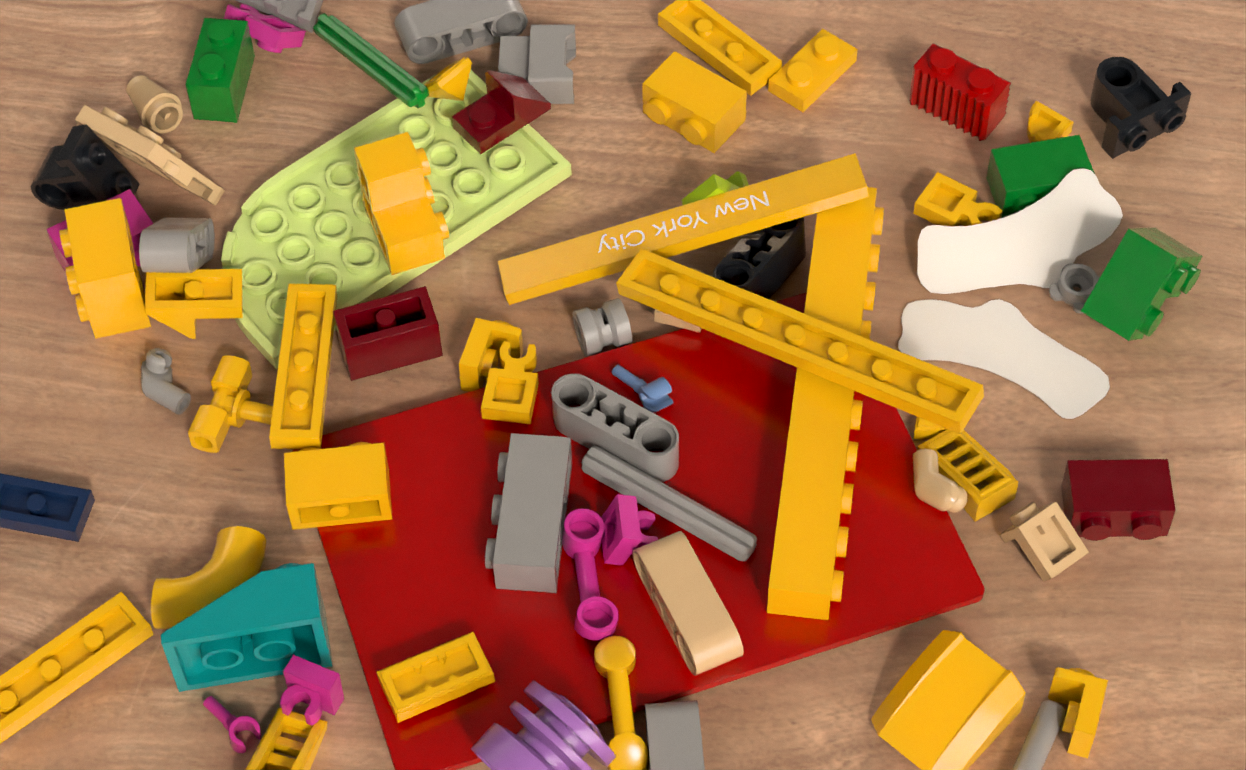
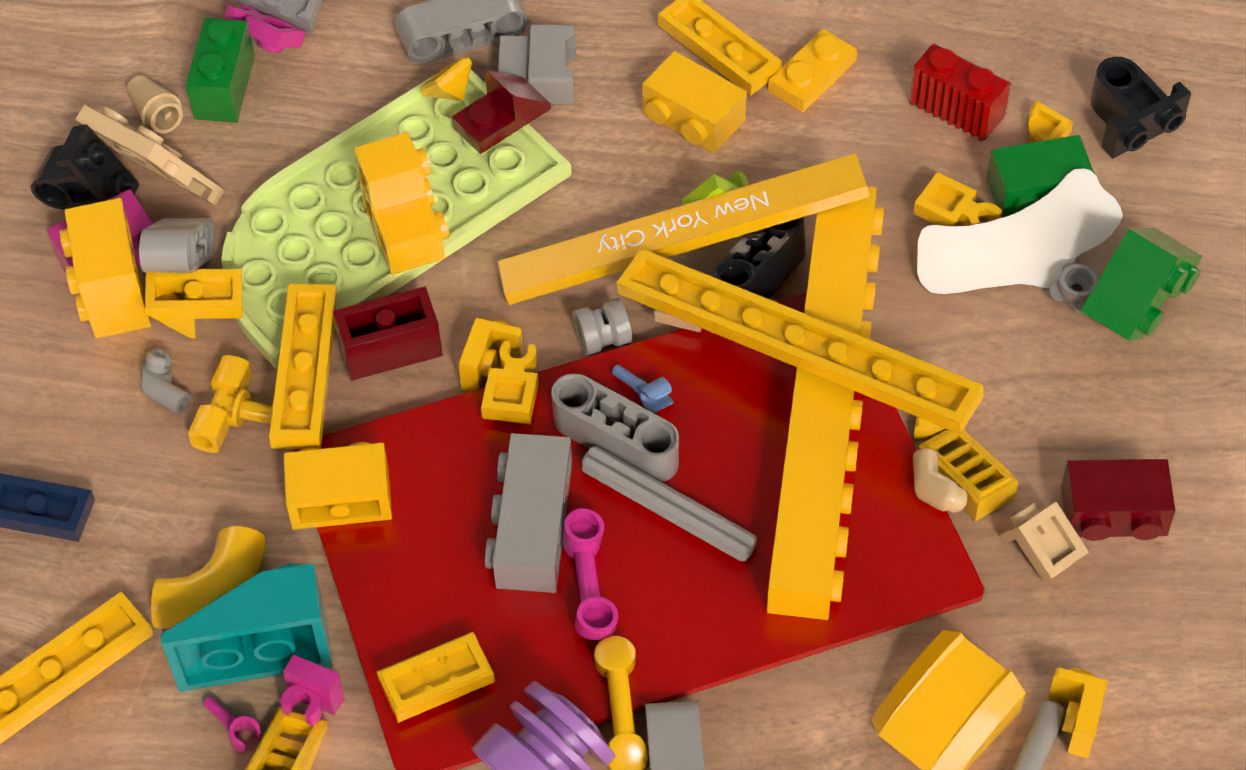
(371, 61): green axle -> none
(622, 529): dark pink tile -> none
(688, 603): tan beam -> none
(1006, 344): white sticker -> none

